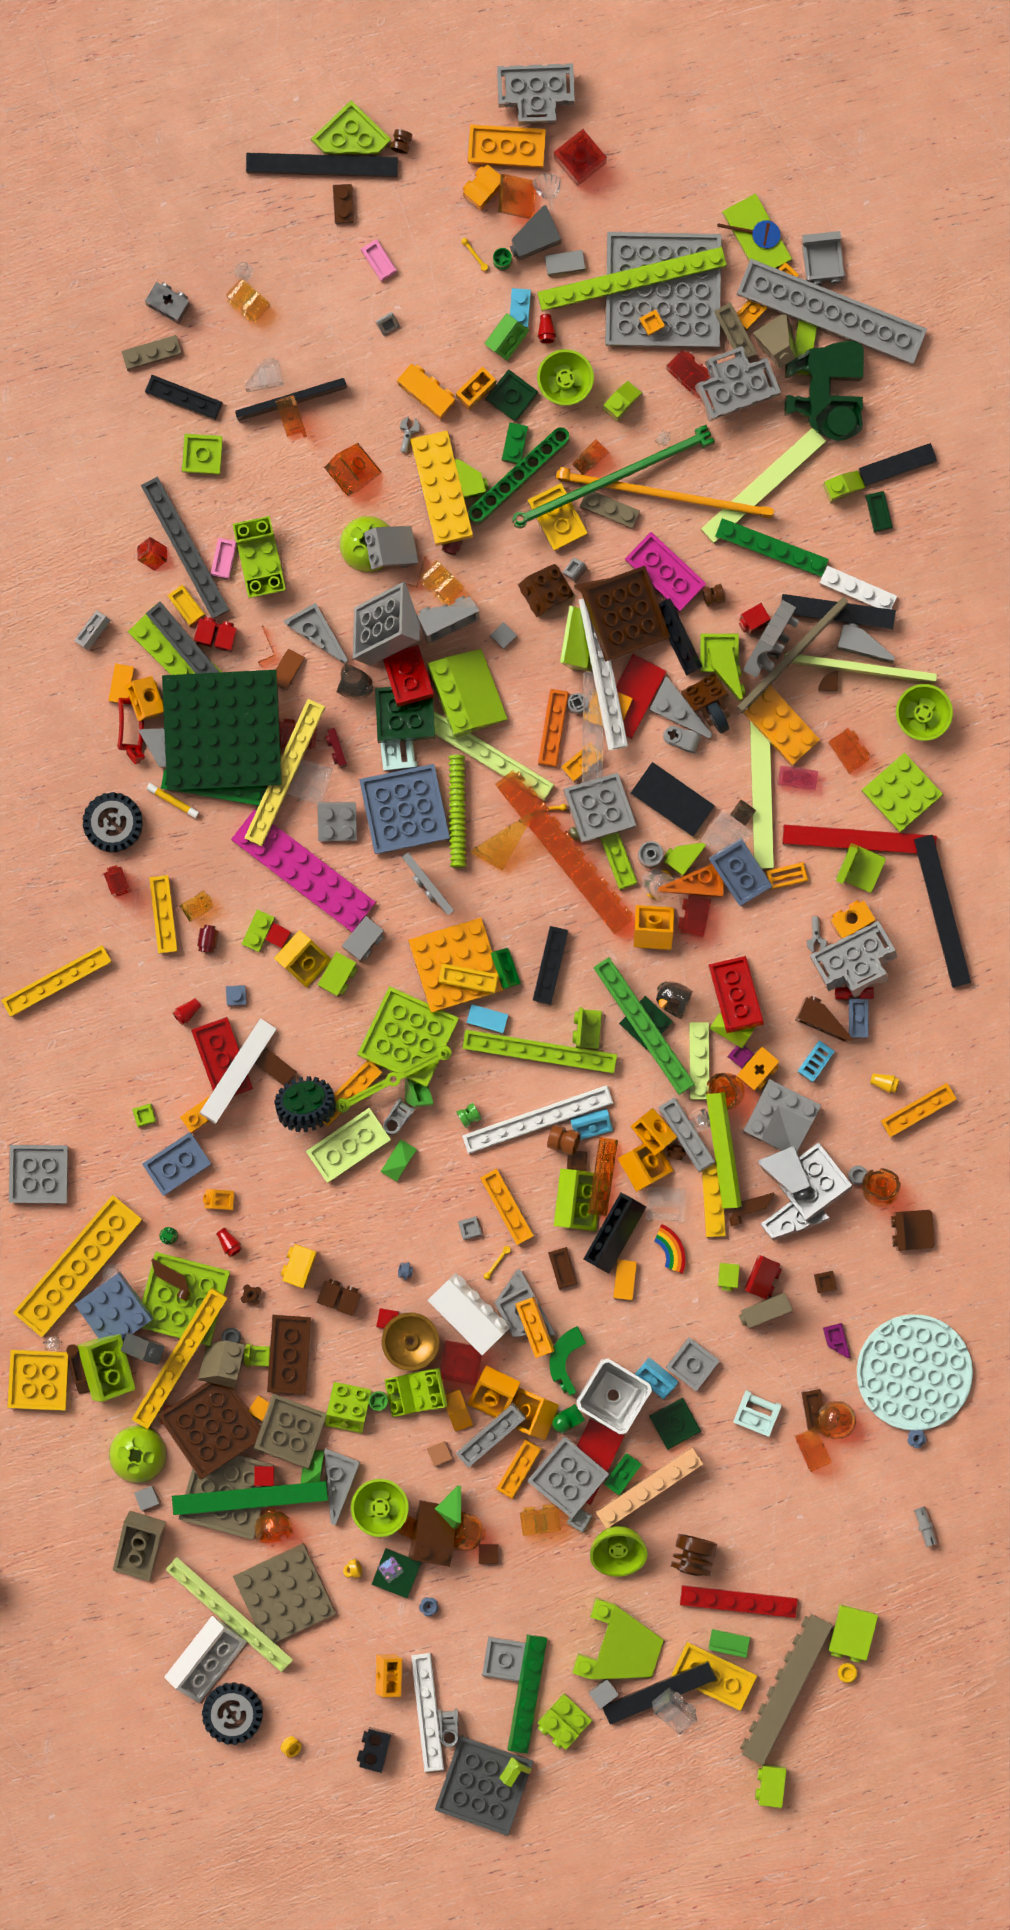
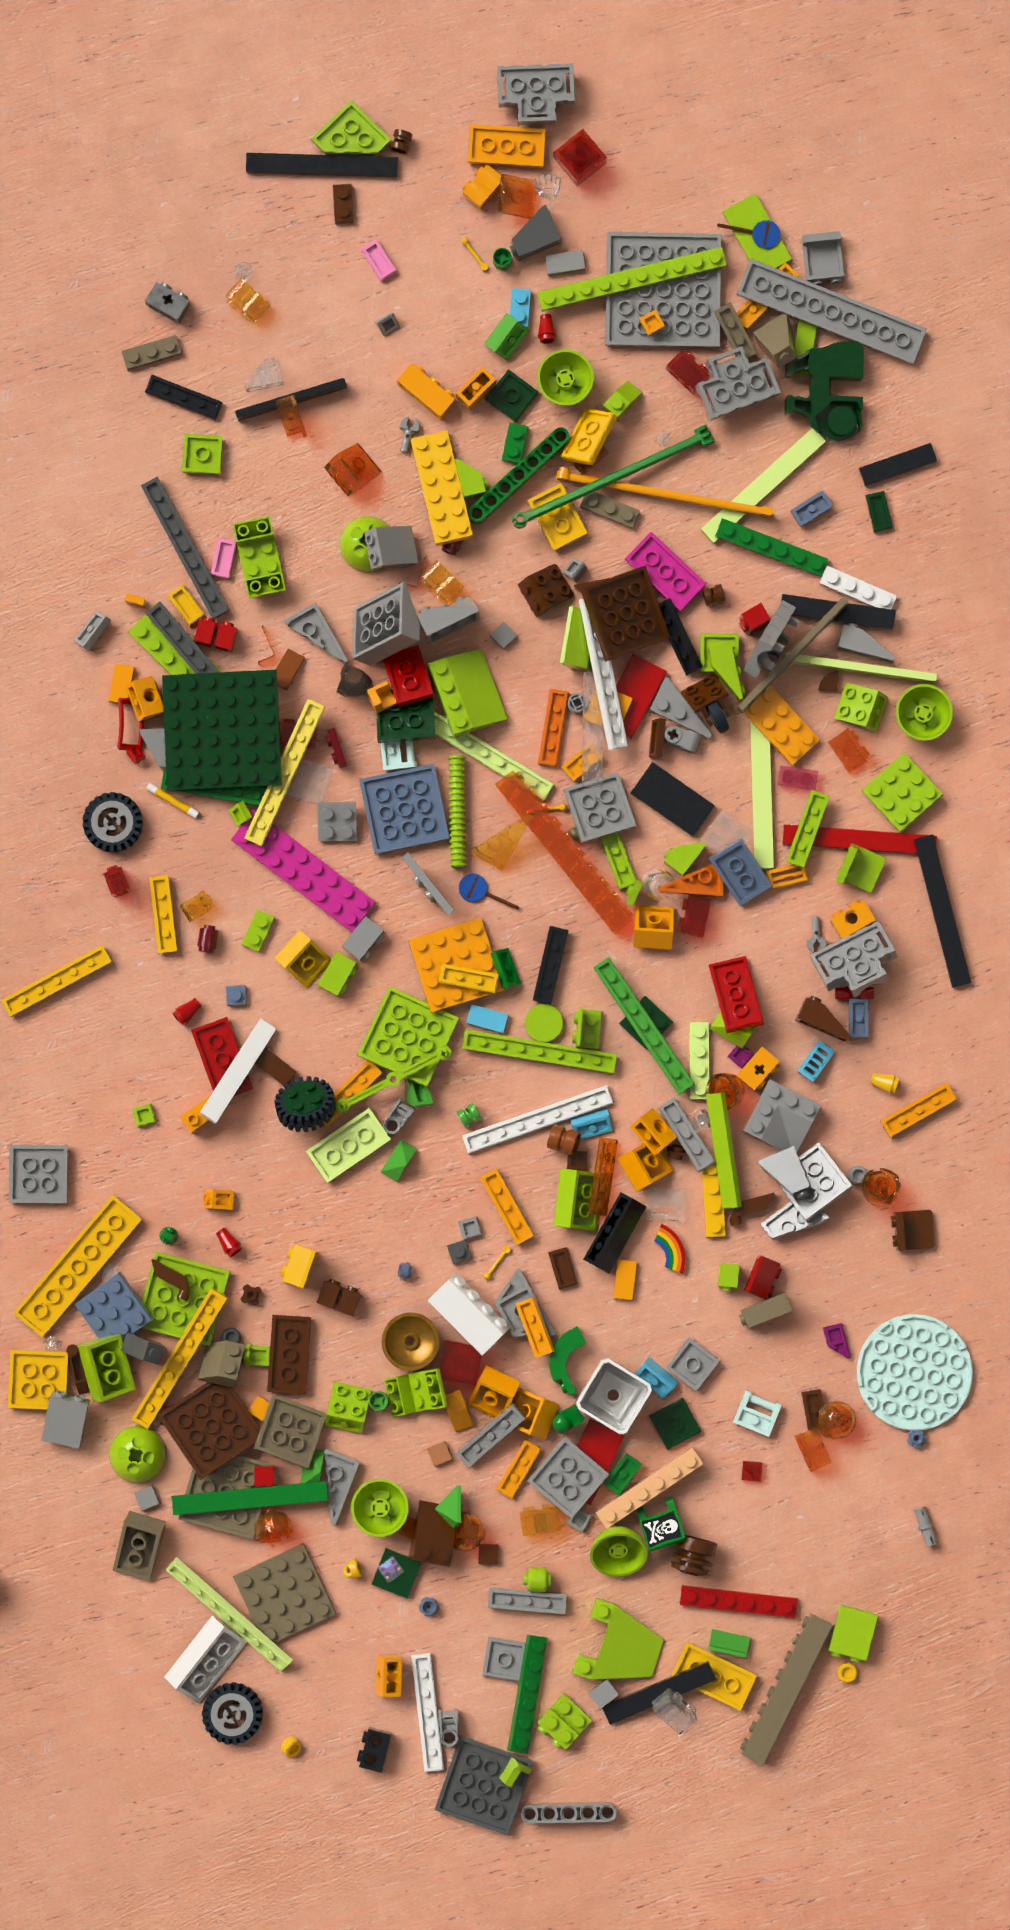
(65, 1419): none -> light grey panel
(135, 600): none -> light orange tile
(152, 553): clear red panel -> none
(176, 1164): sand blue plate -> none
(240, 813): none -> lime plate
(278, 935): red tile -> none
(381, 697): none -> light orange panel
(385, 1316): red plate -> none
(458, 1251): none -> dark grey plate
(474, 887): none -> blue piece
(527, 1600): none -> light grey plate
(537, 1579): none -> lime head
(543, 1023): none -> lime tile
(578, 1816): none -> light grey beam
(588, 436): none -> yellow tile
(633, 892): none -> lime plate
(650, 854): light grey wheel -> none
(657, 738): none -> reddish brown tile
(662, 1528): none -> flag
(673, 997): clear smoke piece -> none
(743, 812): clear smoke plate -> none
(751, 1471): none -> clear red tile
(771, 1785): lime brick -> none
(807, 829): none -> lime plate
(811, 508): none -> sand blue plate
(825, 1282): reddish brown plate -> none
(843, 485): lime slope -> none
(861, 706): none -> lime bracket

